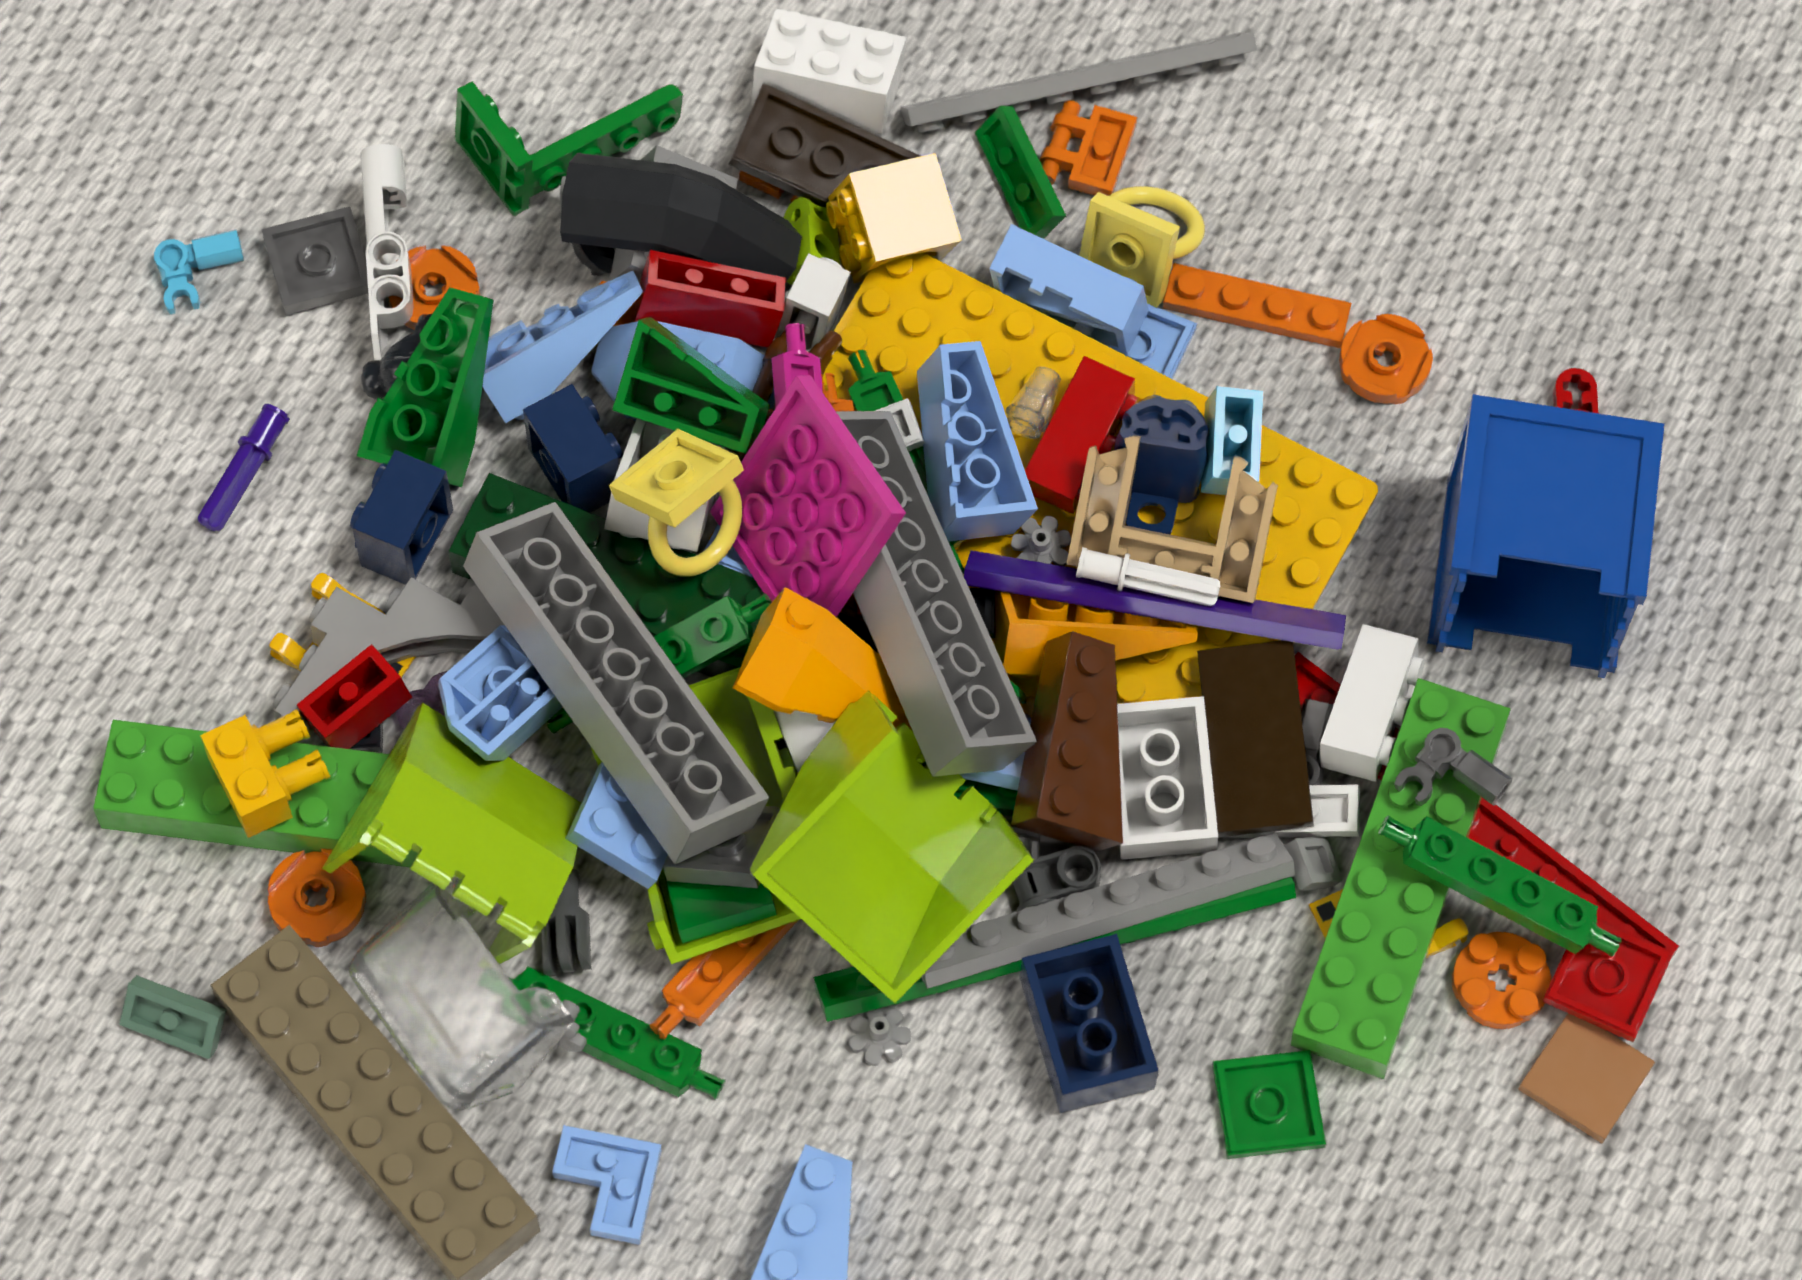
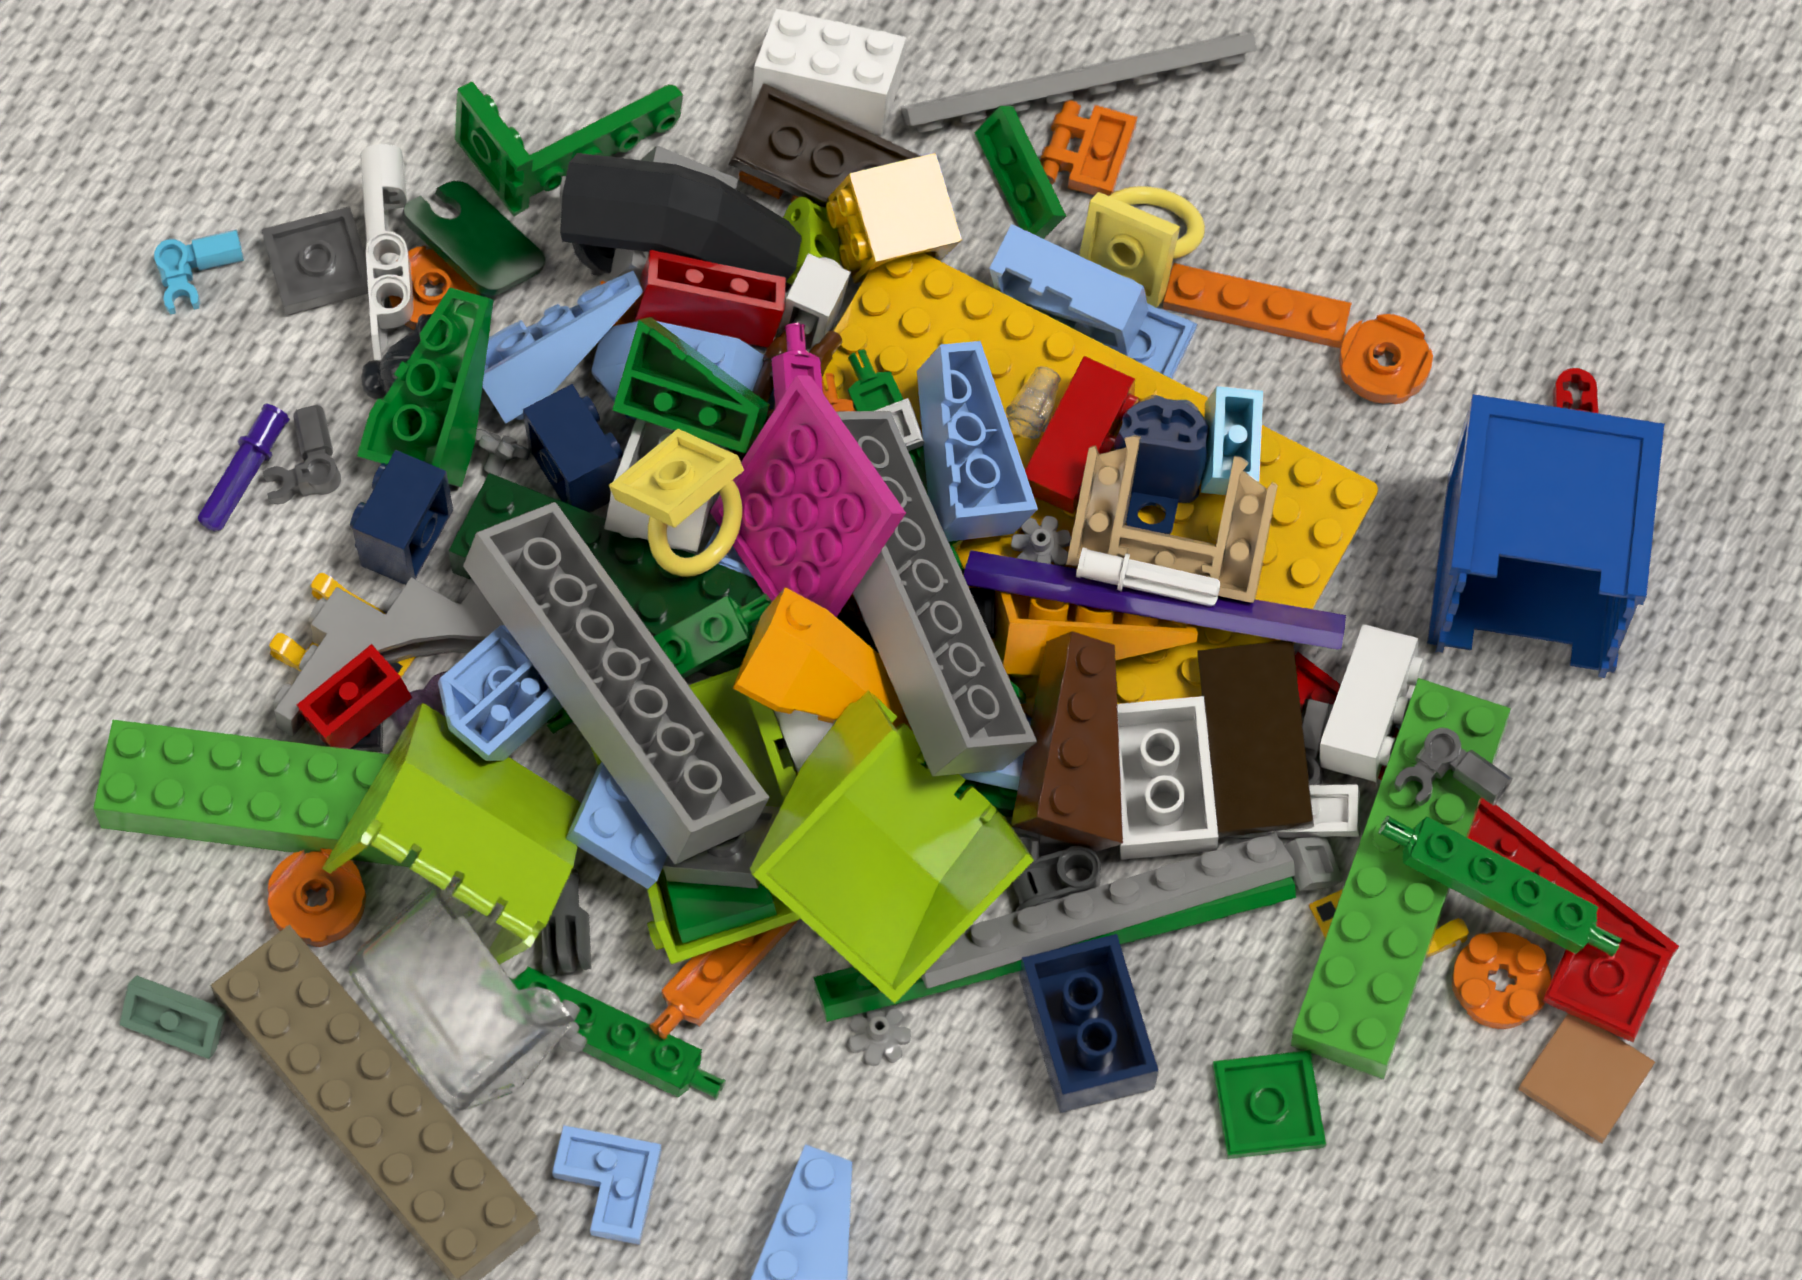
(252, 785): yellow brick -> none
(318, 471): none -> flat silver bar
(476, 243): none -> dark green piece
(500, 450): none -> light grey plant

